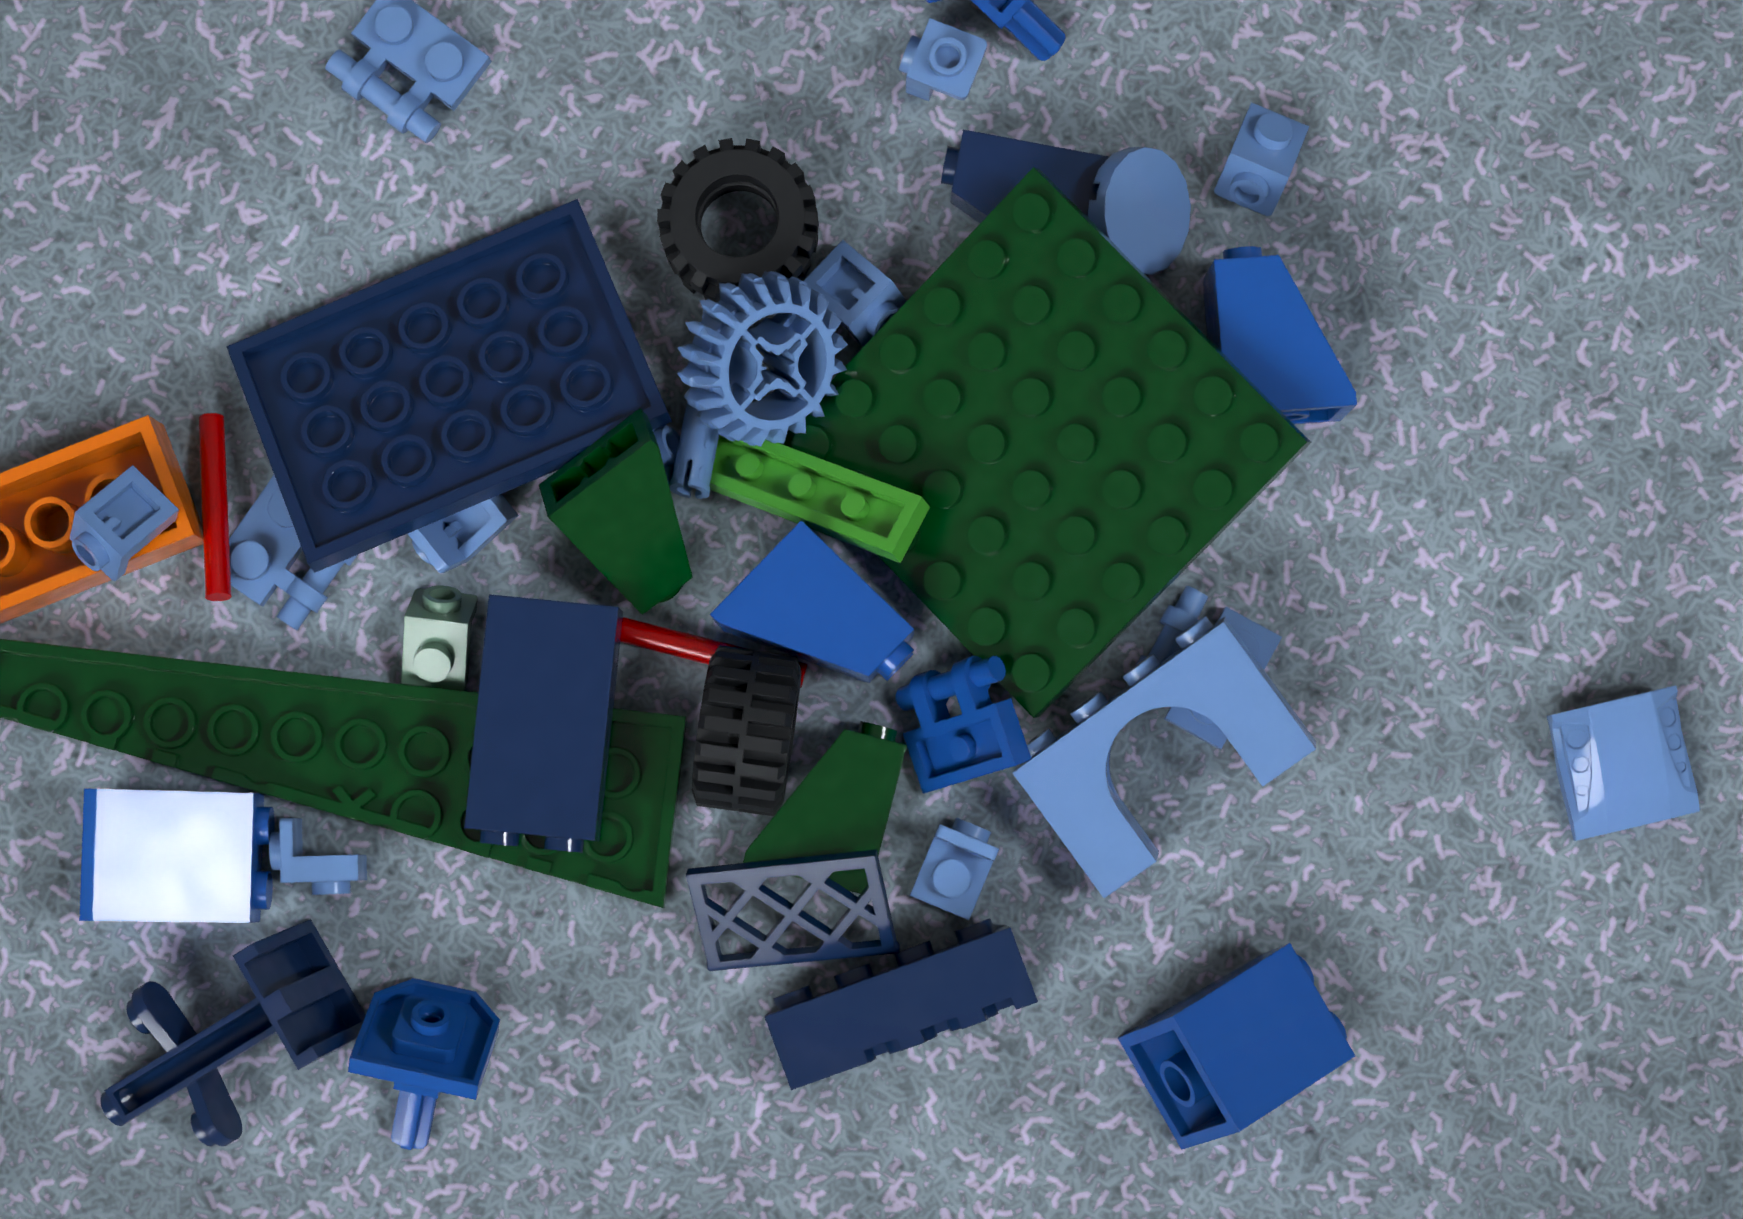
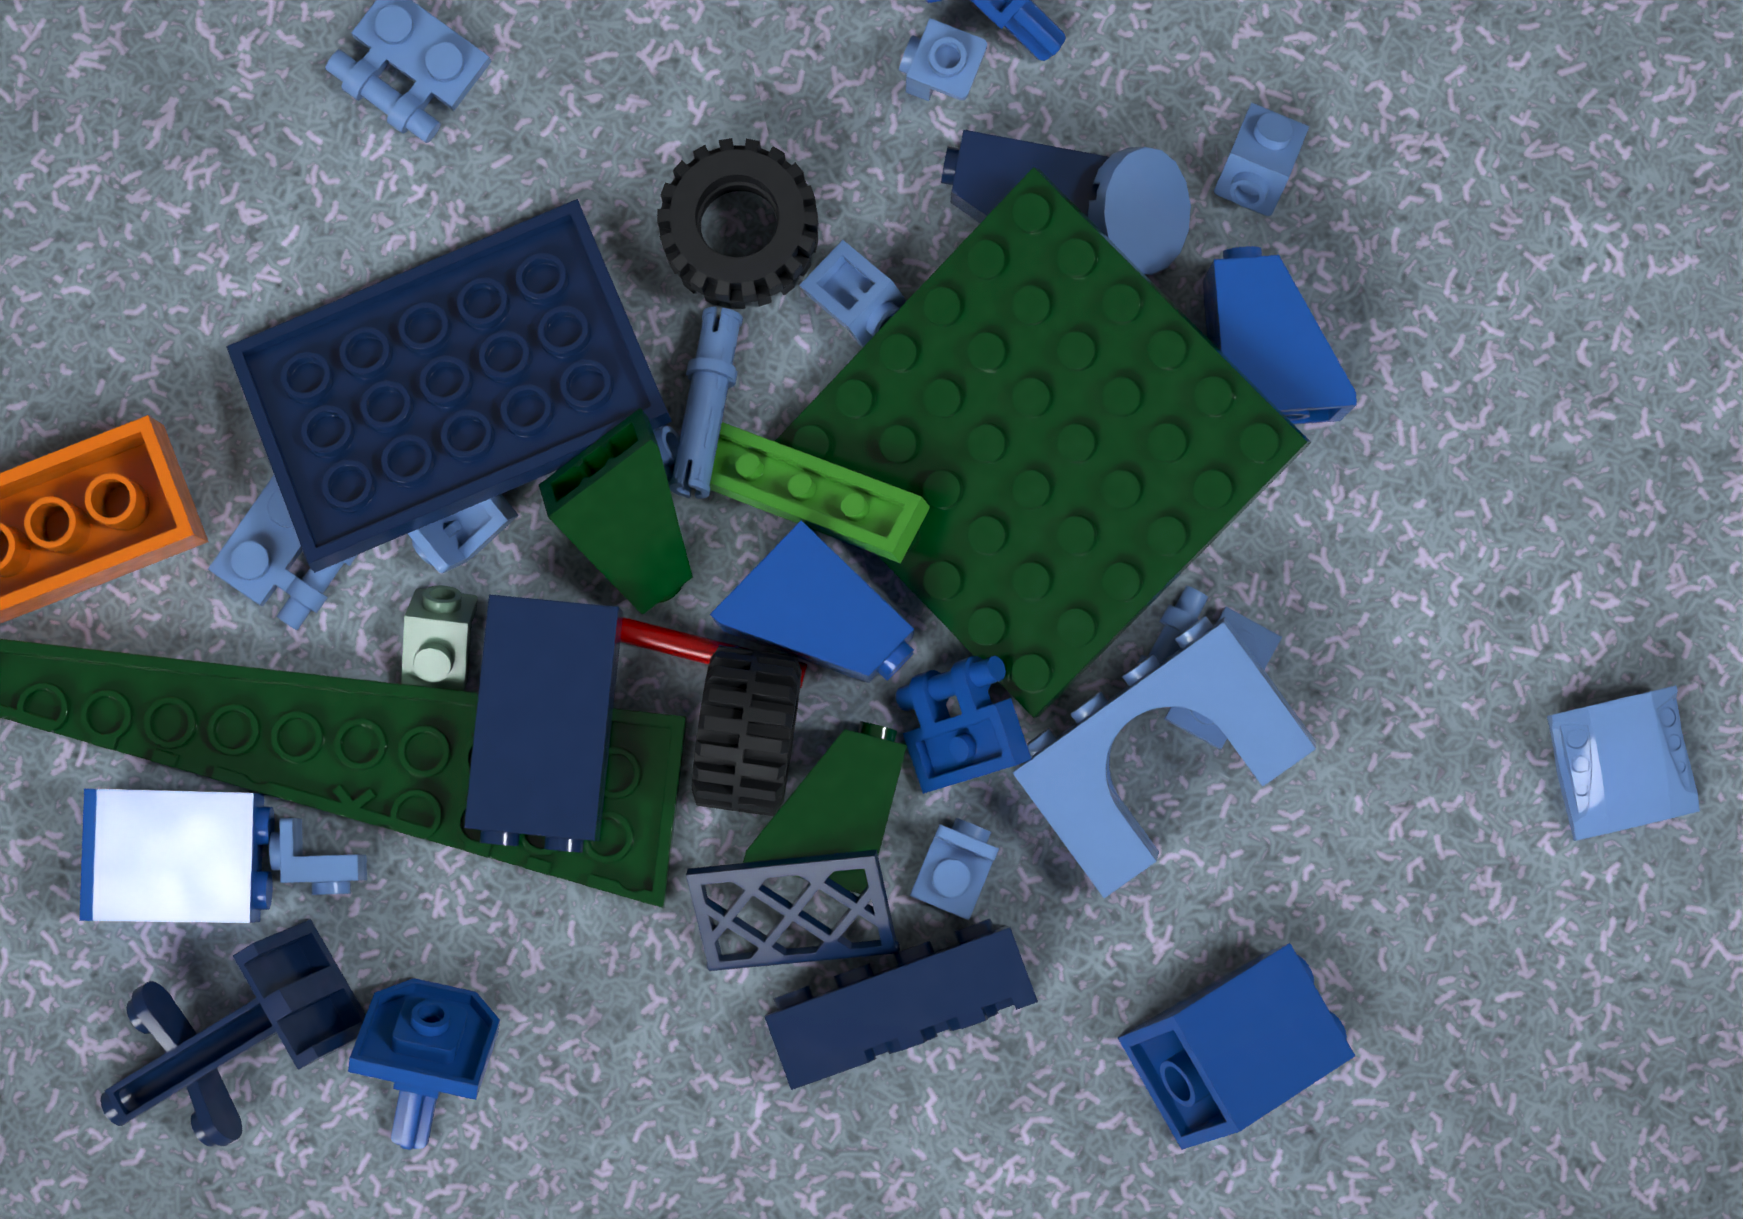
(120, 522): medium blue bracket -> none
(214, 507): red bar -> none
(729, 370): medium blue gear -> none

